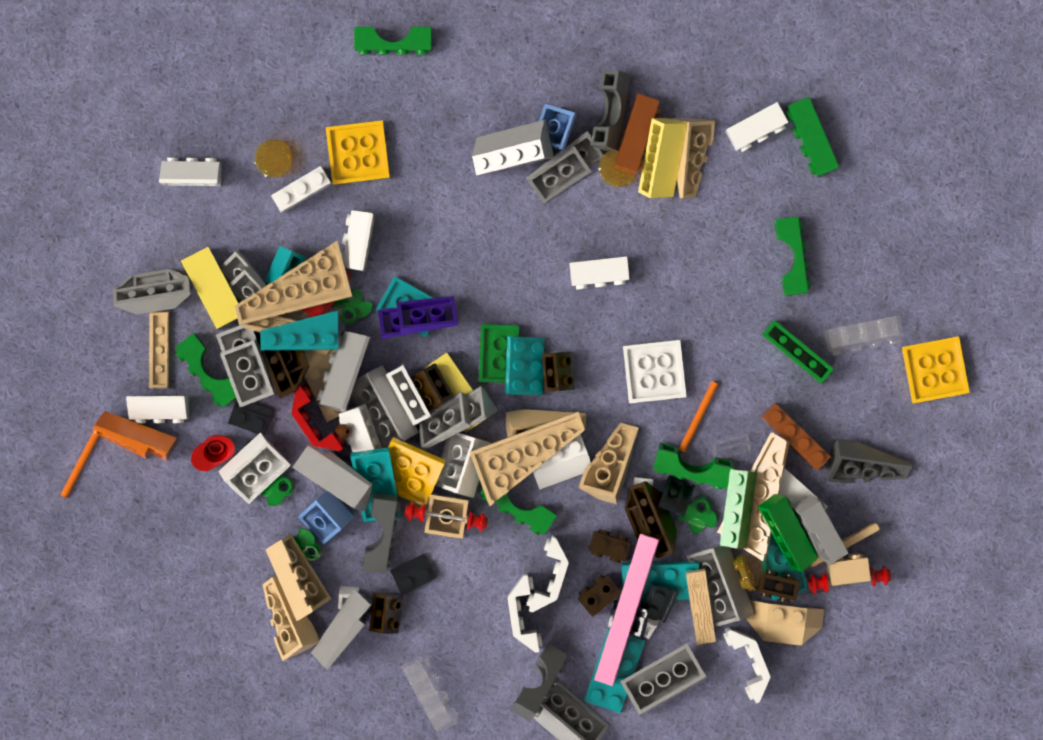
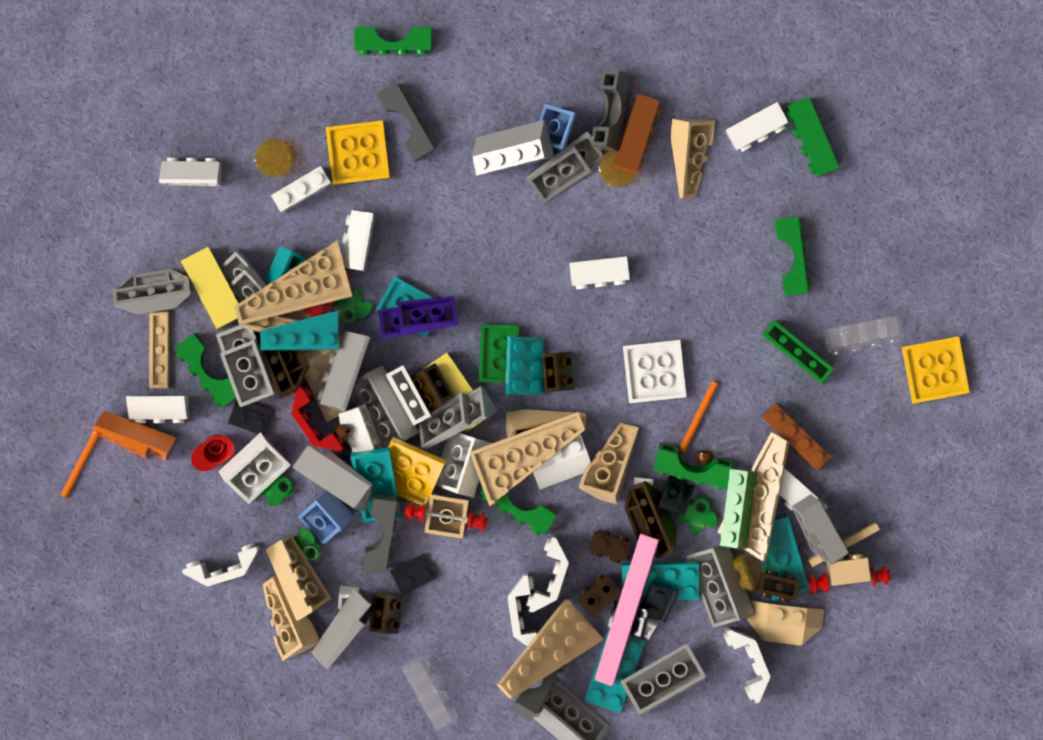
(199, 571): none -> white slope
(418, 142): none -> dark grey arch
(556, 644): none -> tan wing
(662, 157): light yellow brick -> none
(700, 606): tan tile -> none
(704, 457): none -> reddish brown hinge
(788, 532): green brick -> none
(856, 461): dark grey wedge -> none

